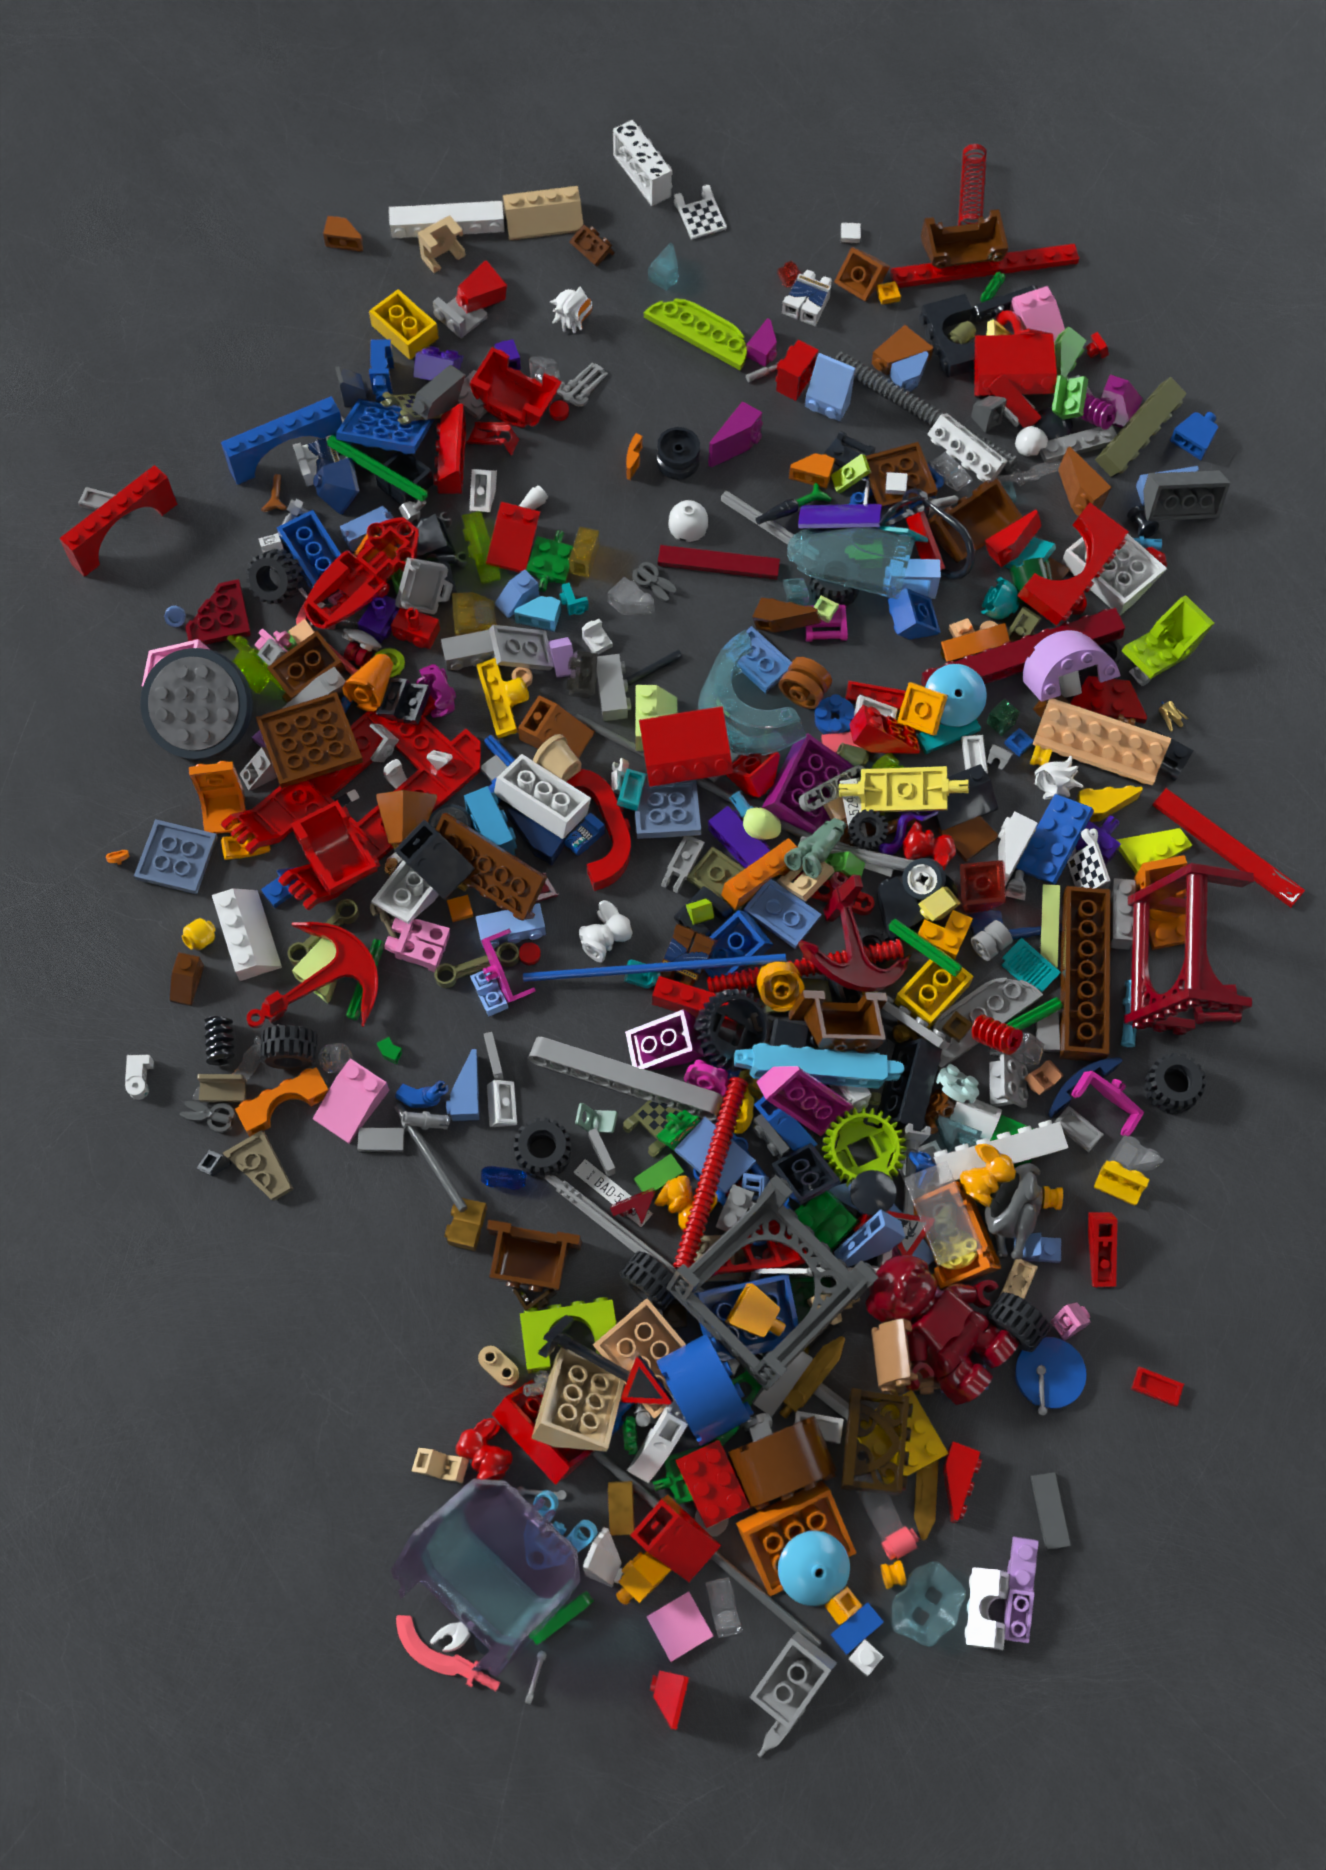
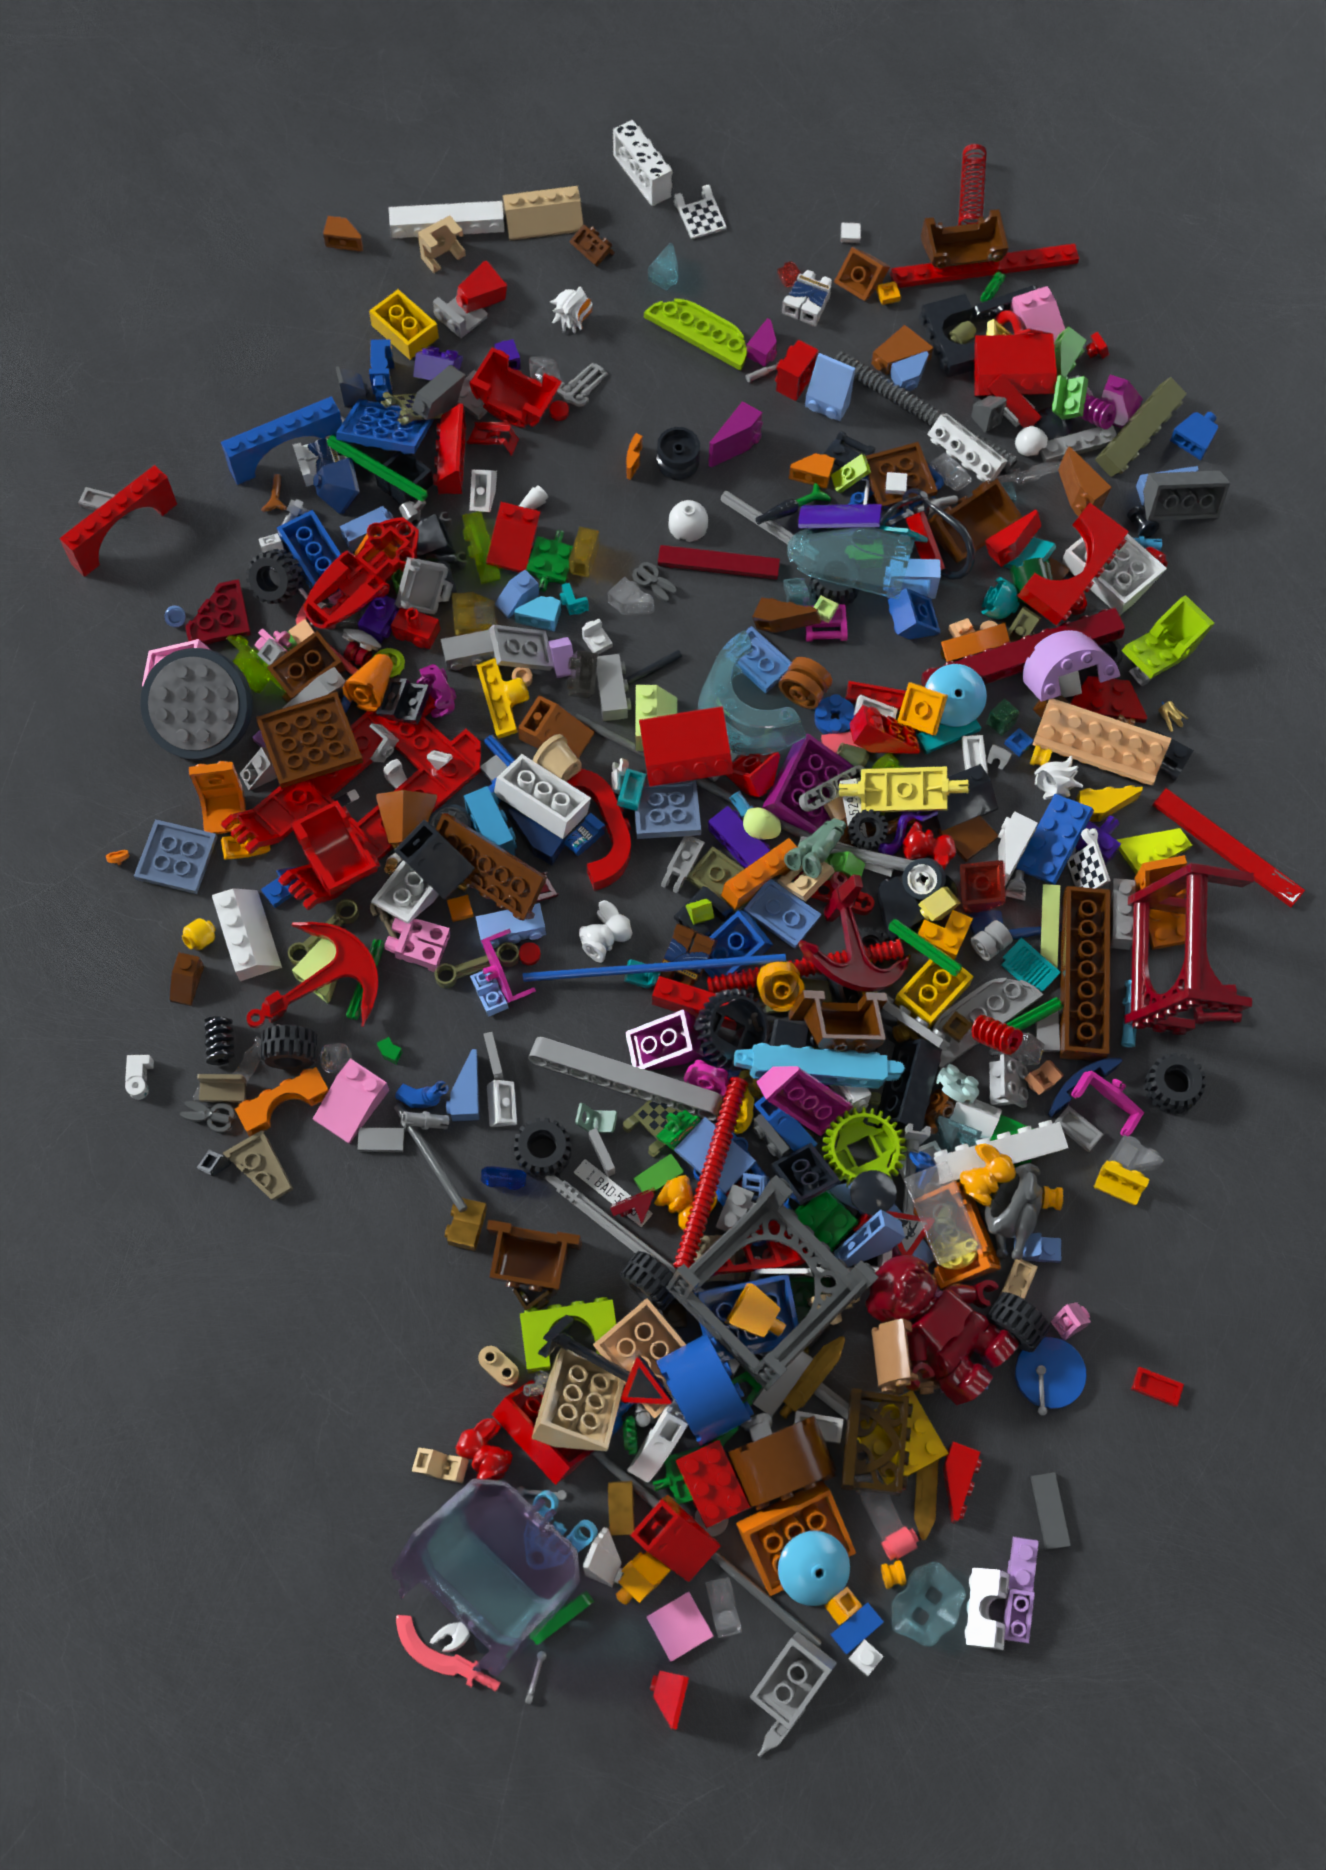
(1103, 1248): red slope -> none

